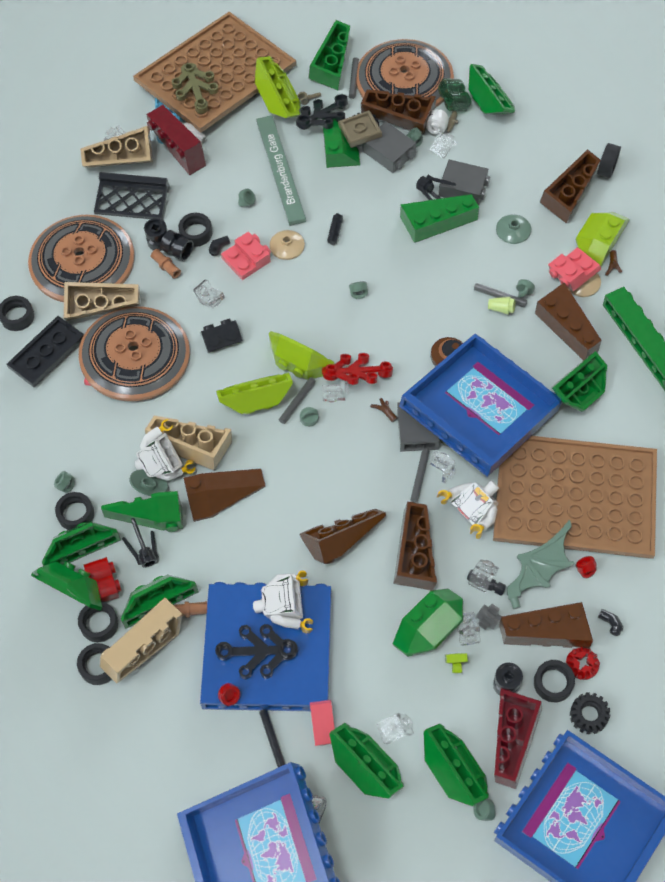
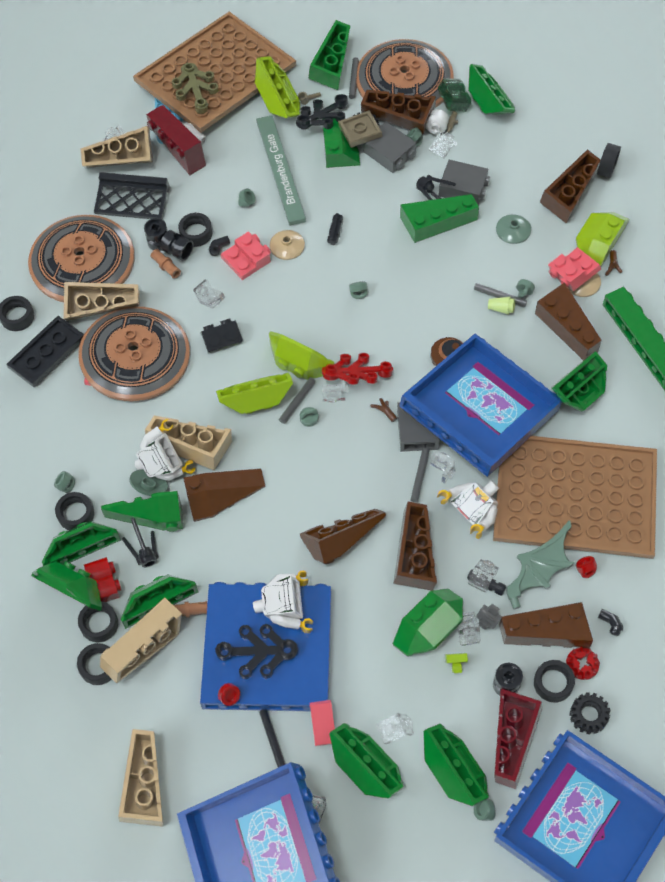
(141, 789): none -> tan wedge

